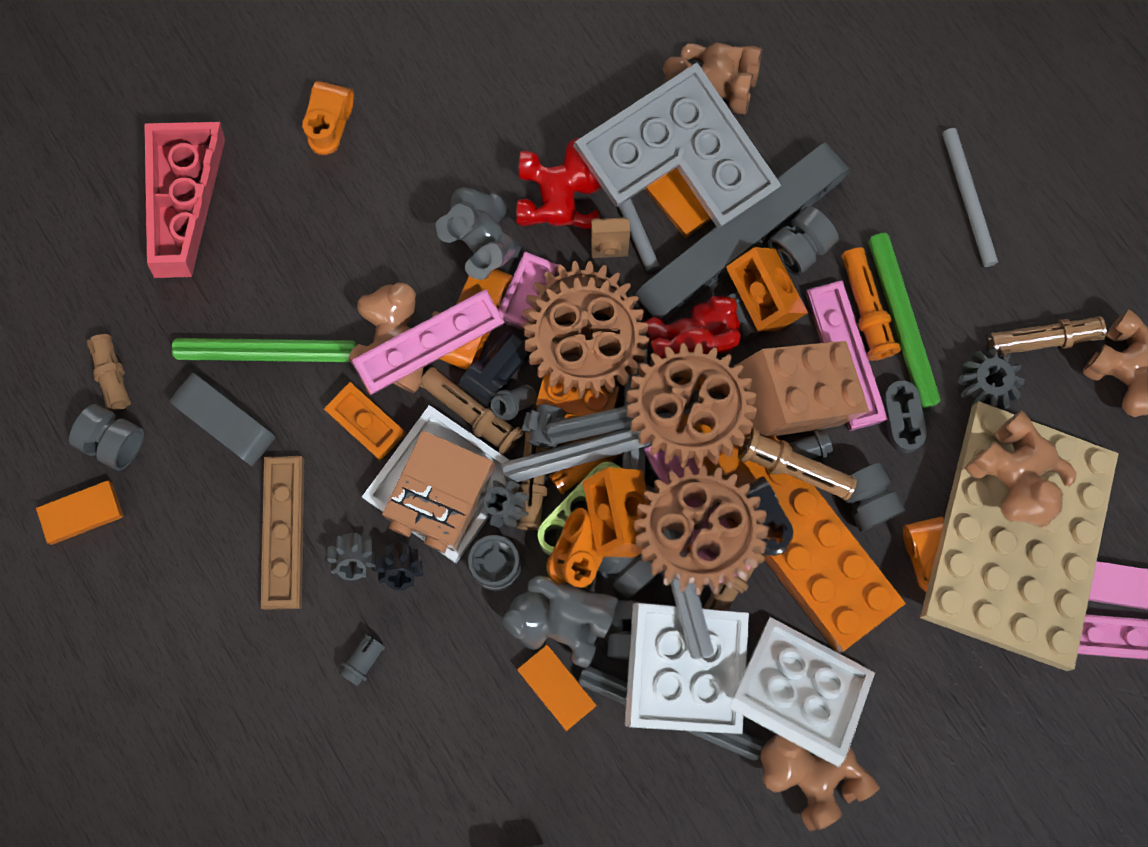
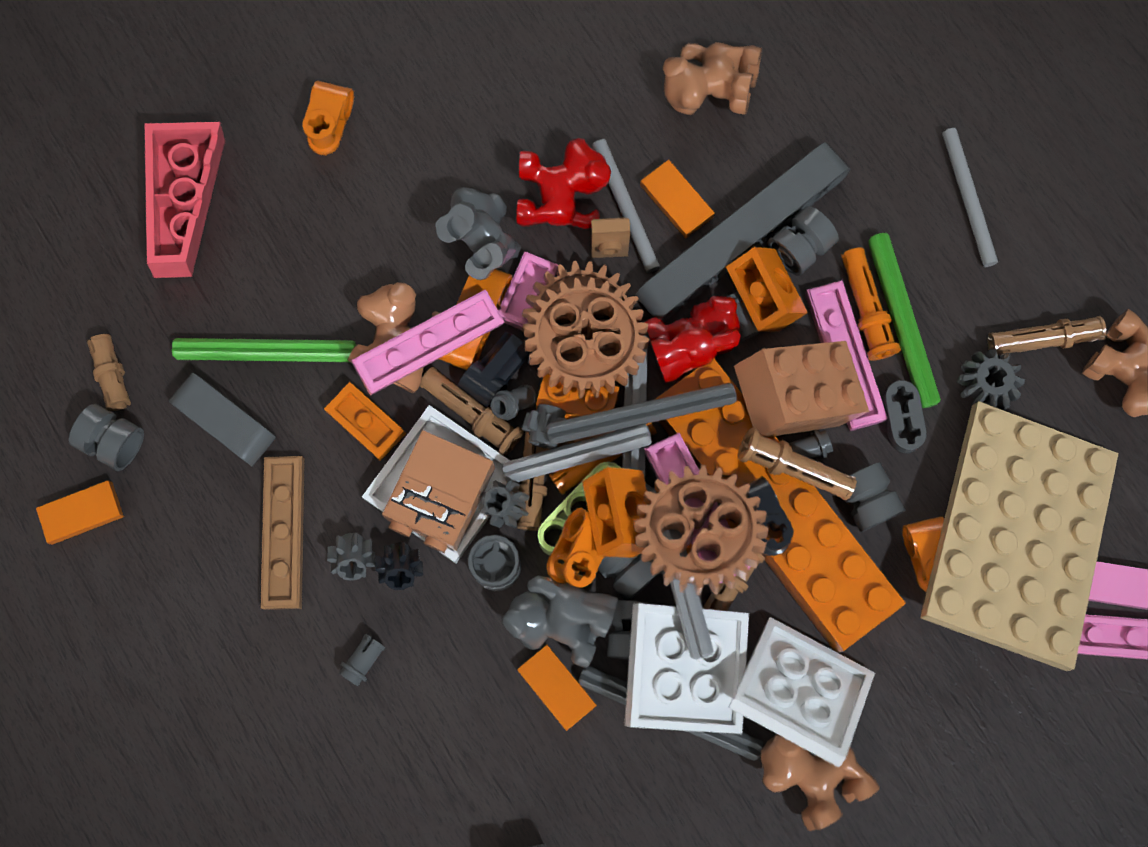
(657, 392): nougat gear -> none
(685, 129): light grey plate -> none
(1030, 496): nougat animal -> none

